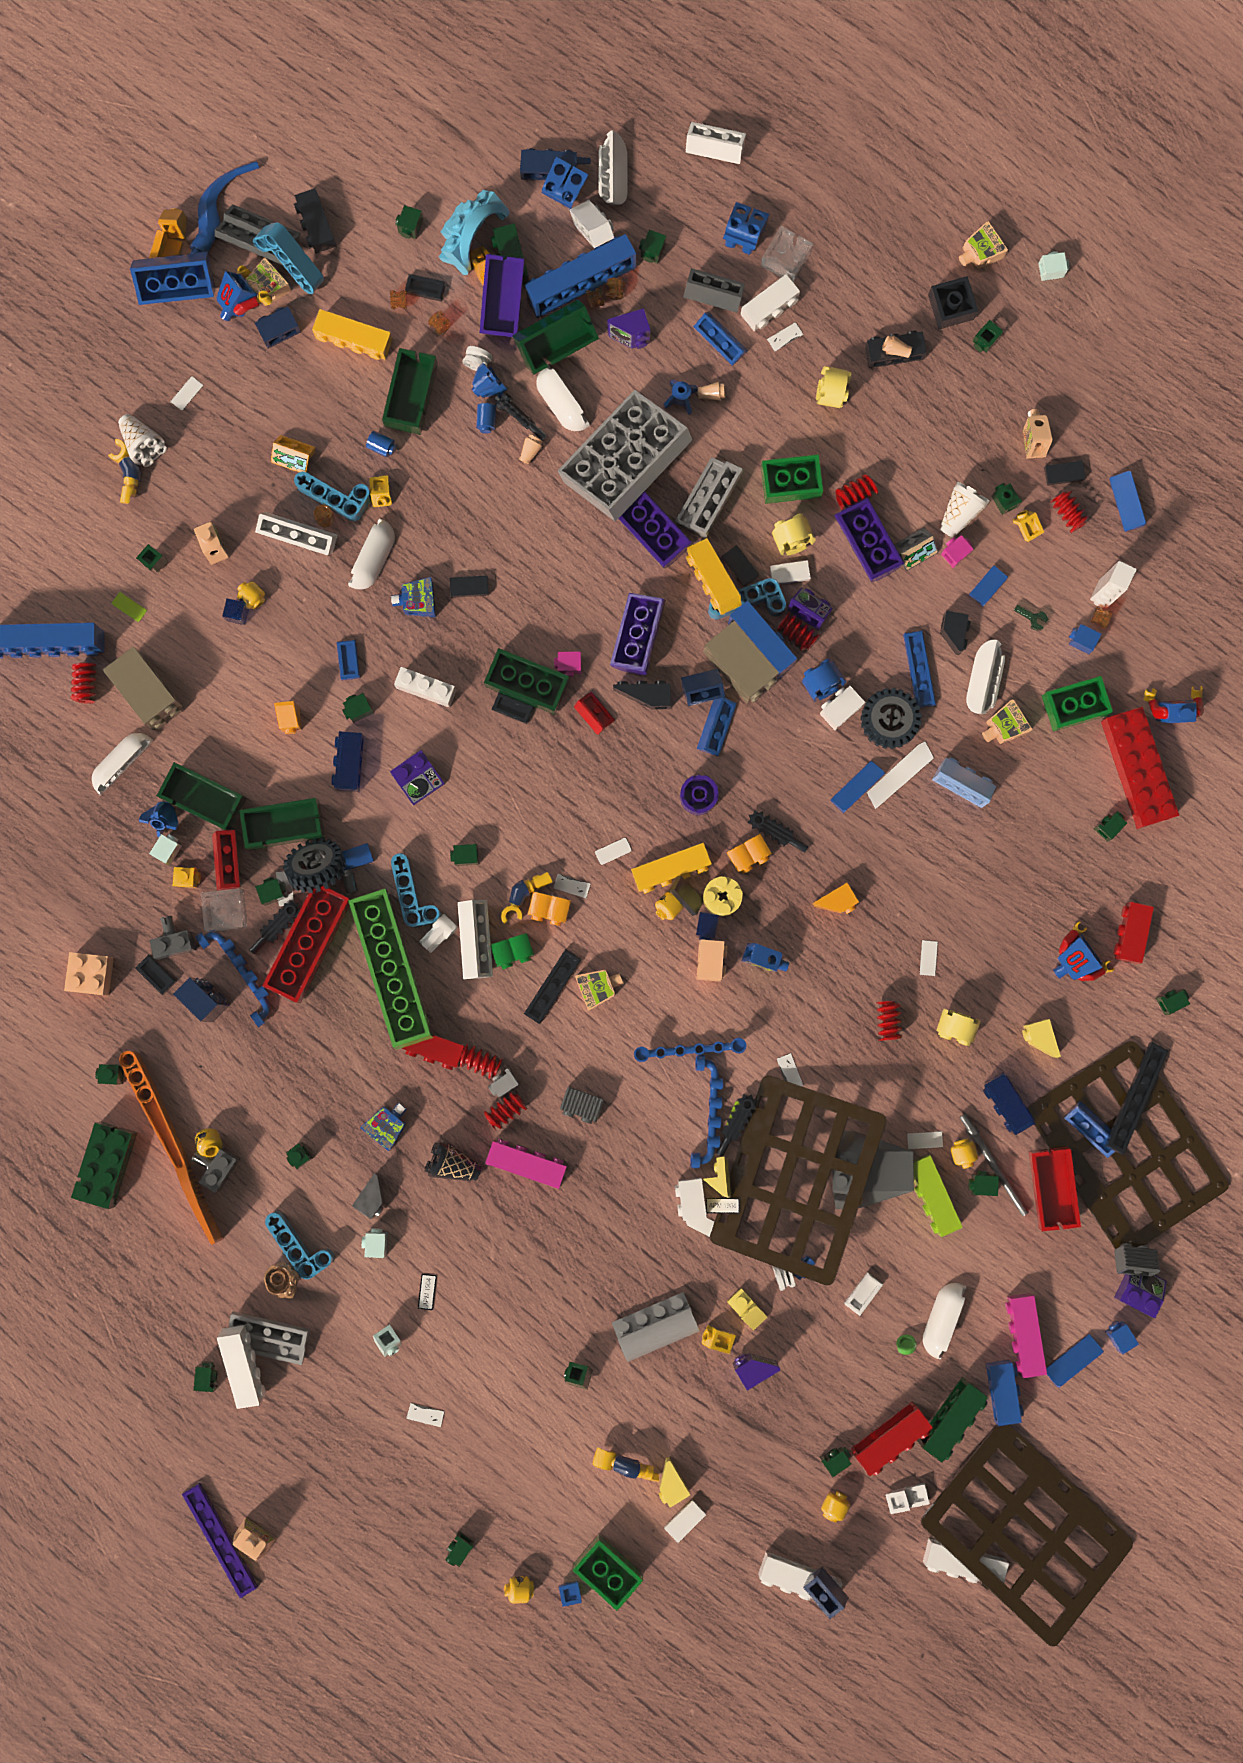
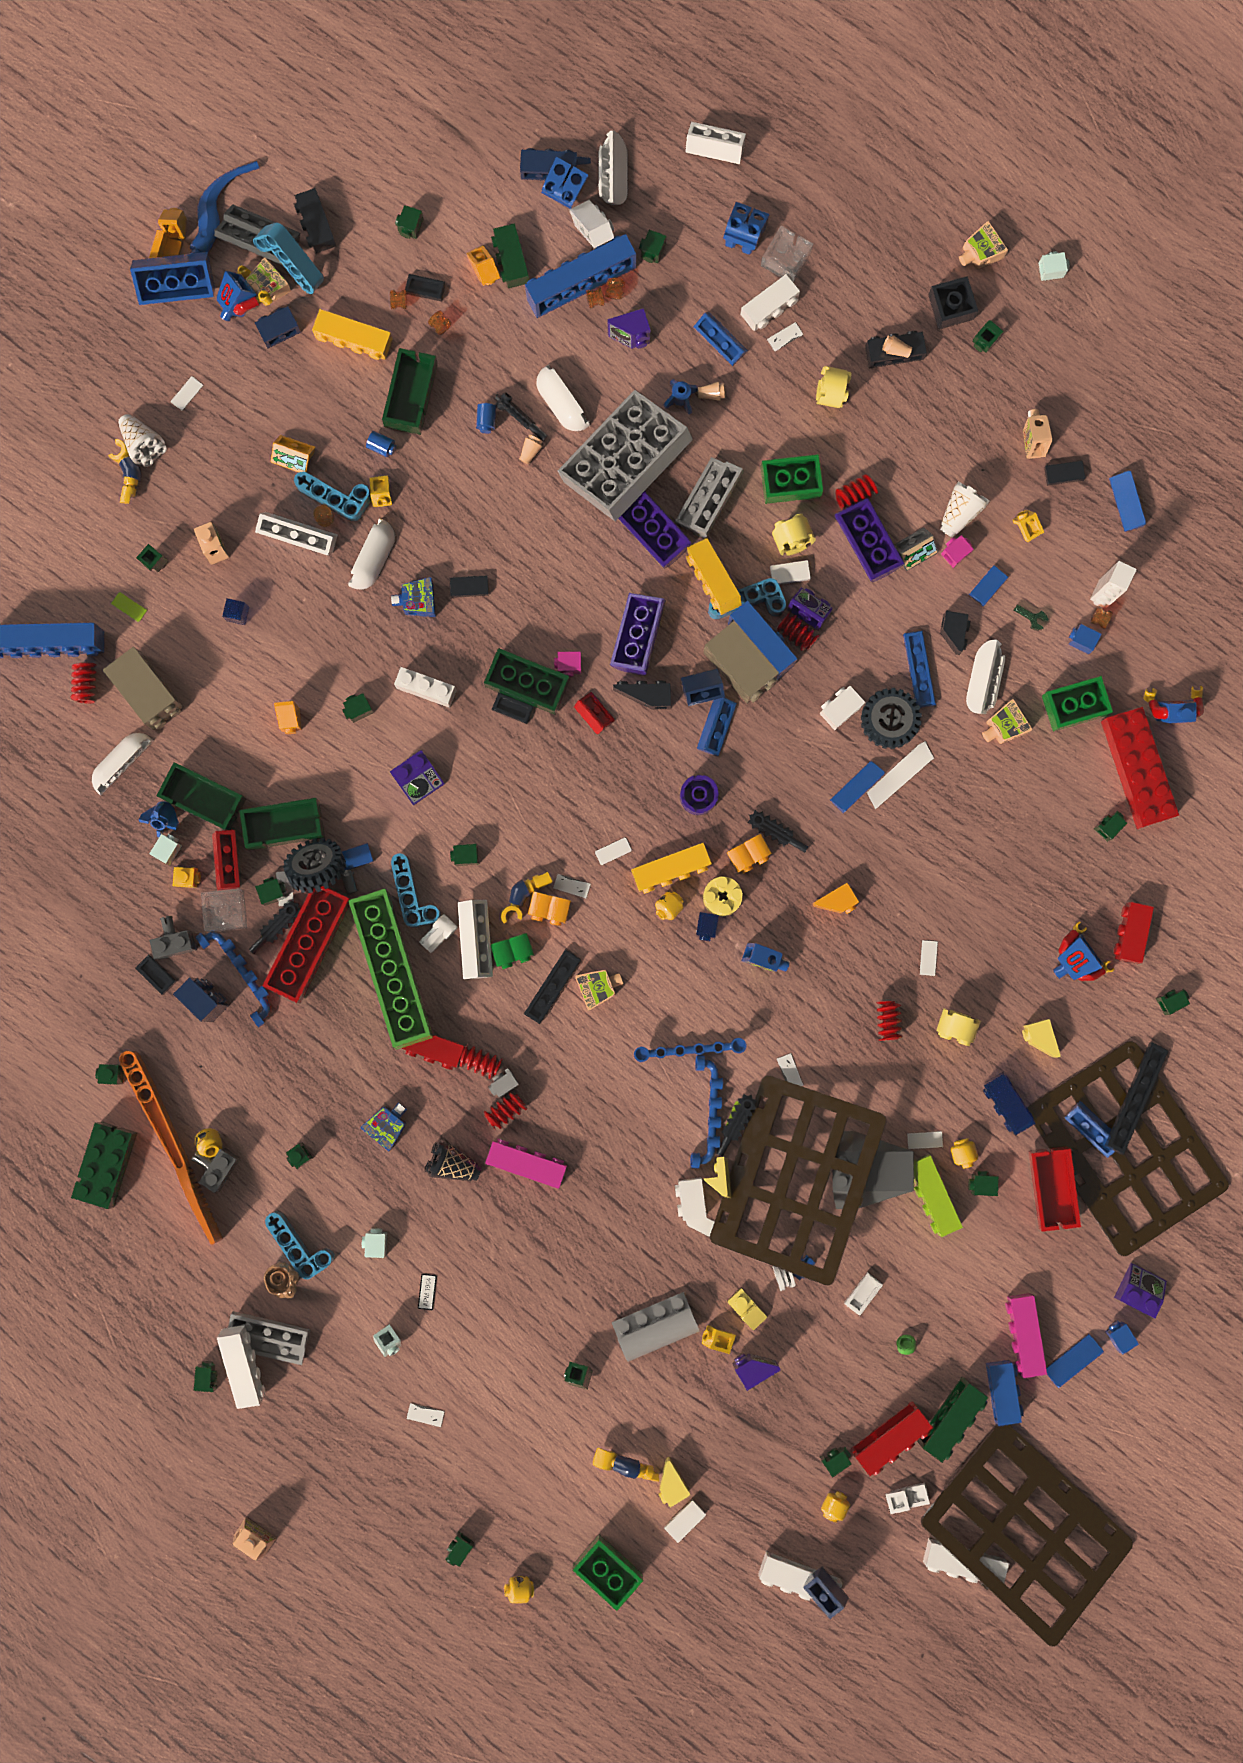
(89, 973): light nougat brick -> none
(220, 1540): dark purple tile -> none
(251, 595): yellow head -> none
(348, 660): blue tile -> none
(348, 761): clear blue brick -> none
(371, 1198): flat silver slope -> none
(463, 226): medium azure piece -> none
(476, 357): white wheel -> none
(486, 382): blue brick -> none
(502, 295): dark purple piece -> none
(555, 336): dark green piece -> none
(570, 1593): blue plate -> none
(581, 1104): dark grey brick -> none
(686, 895): tile -> none
(711, 960): light nougat brick -> none
(714, 290): dark grey brick -> none
(723, 1205): white sticker -> none
(740, 566): black tile -> none
(823, 680): blue brick -> none
(943, 1319): white brick -> none
(964, 782): light blue slope -> none
(973, 1132): dark grey bar -> none
(1006, 504): dark green brick -> none
(1070, 511): red piece -> none
(1136, 1260): dark grey brick -> none

